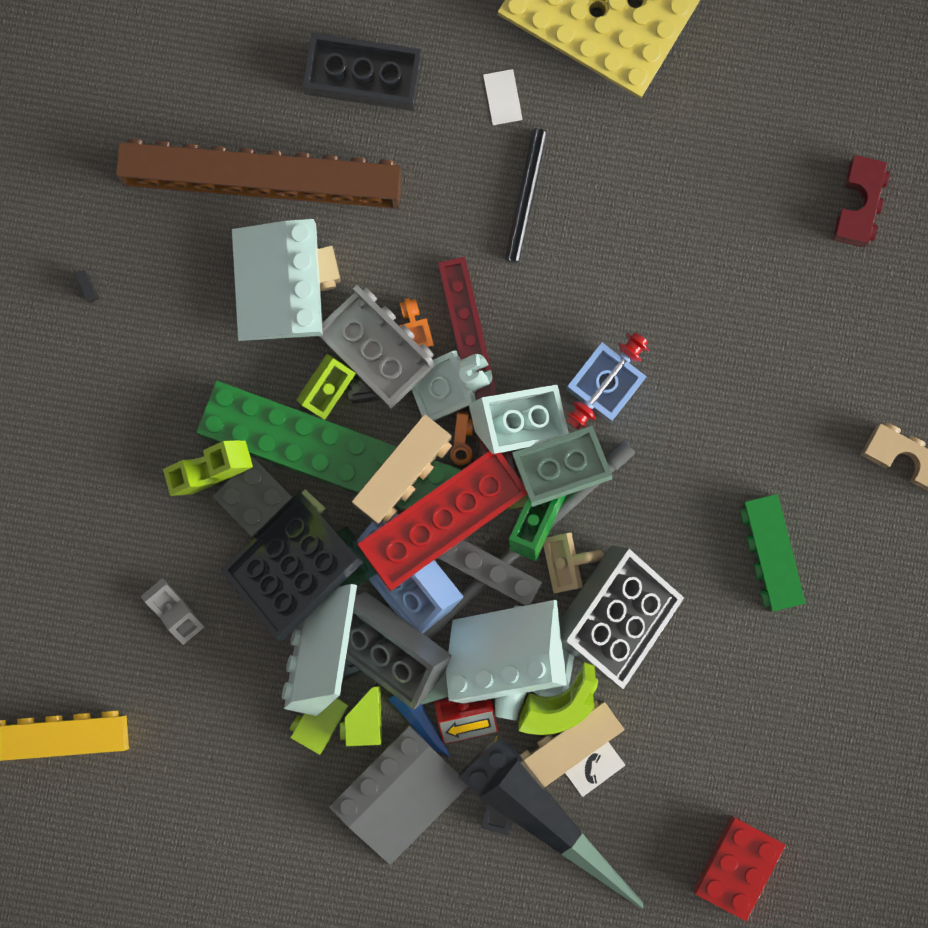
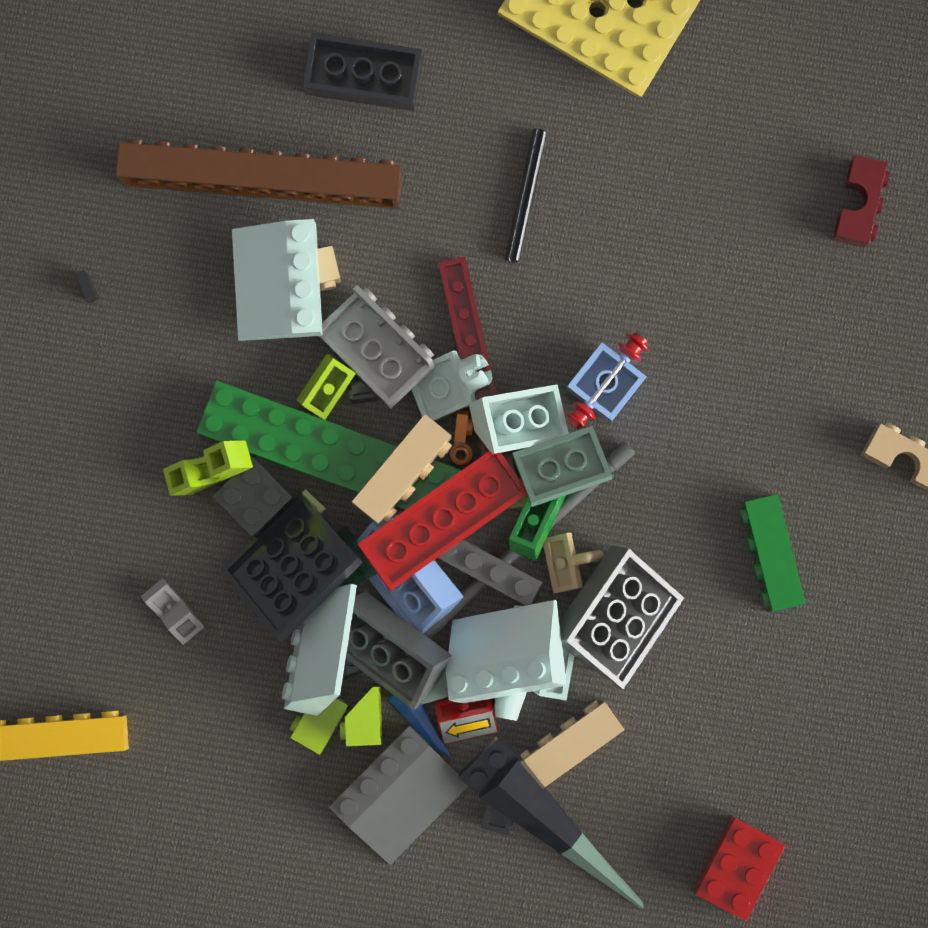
(418, 328): orange plate -> none
(502, 97): white sticker -> none
(563, 711): lime arch -> none
(595, 769): white sticker -> none

